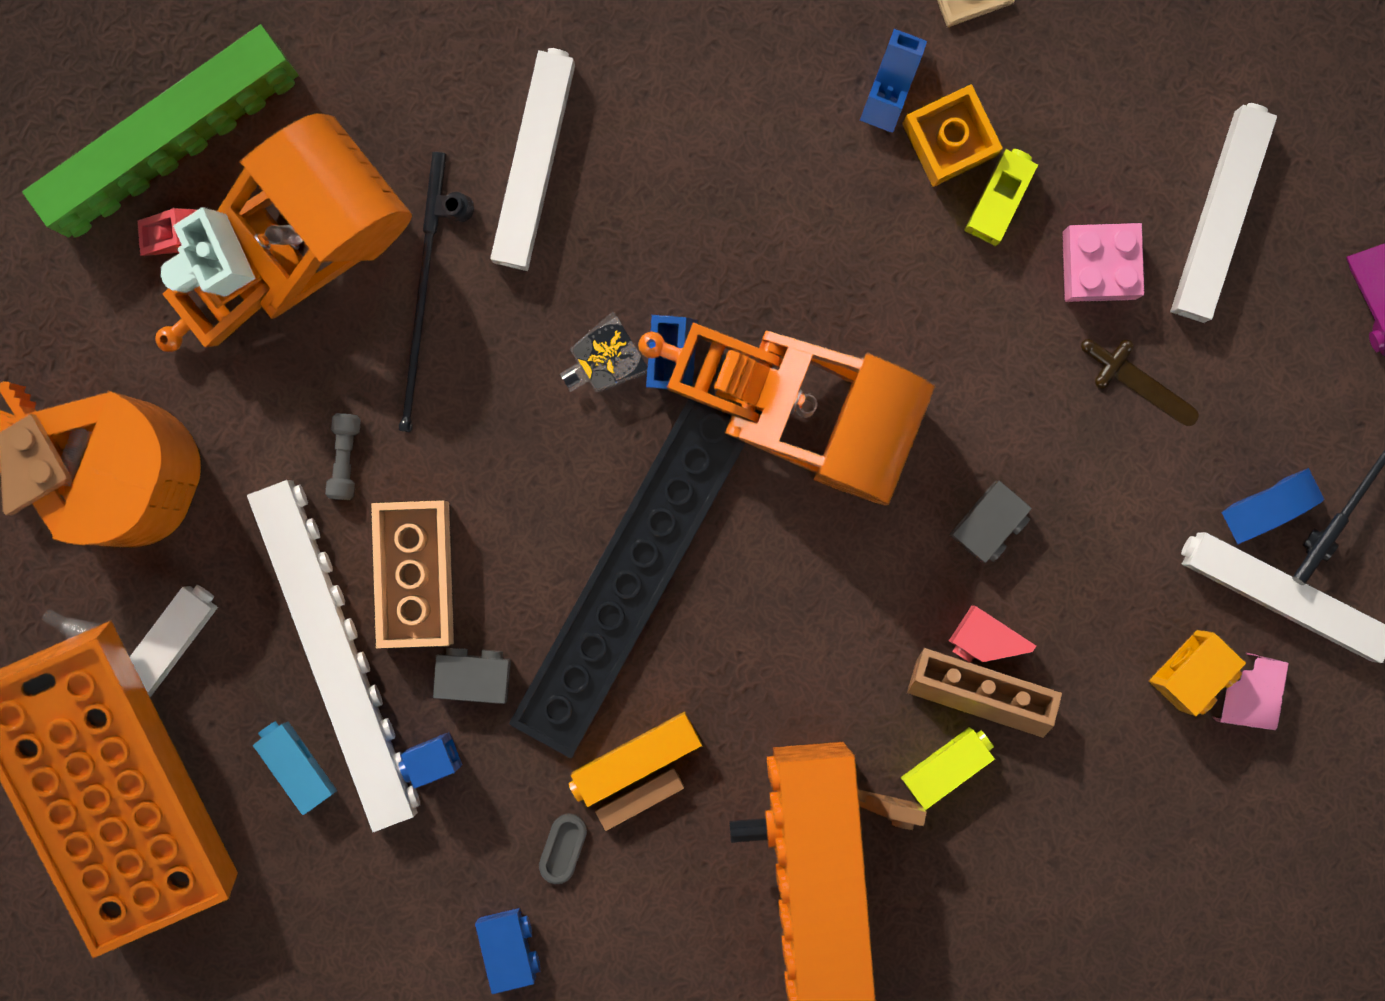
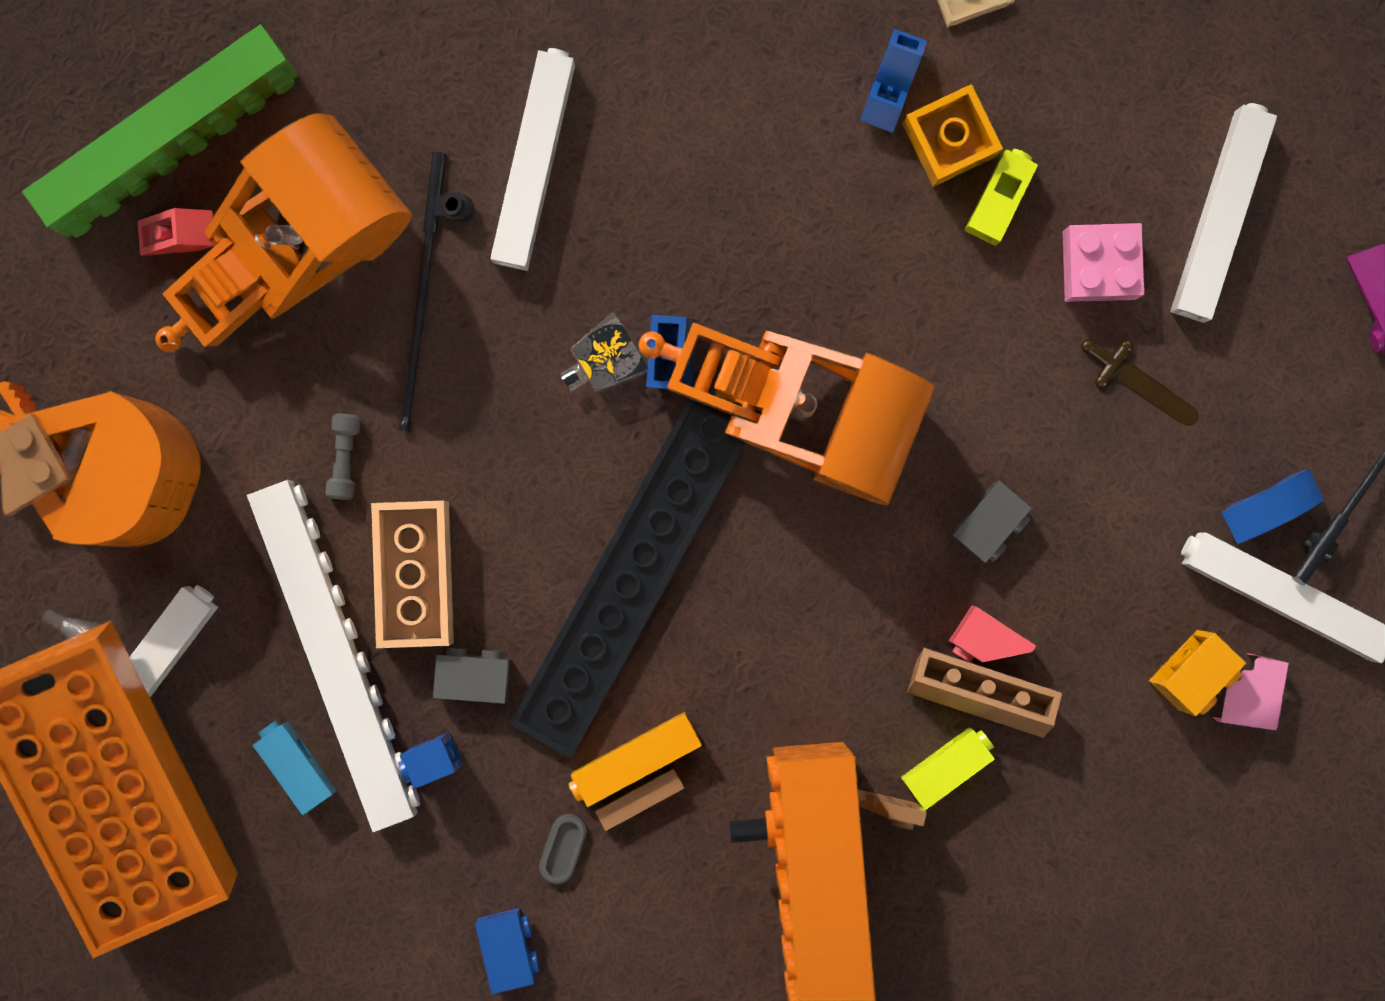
(207, 257): light aqua brick -> none

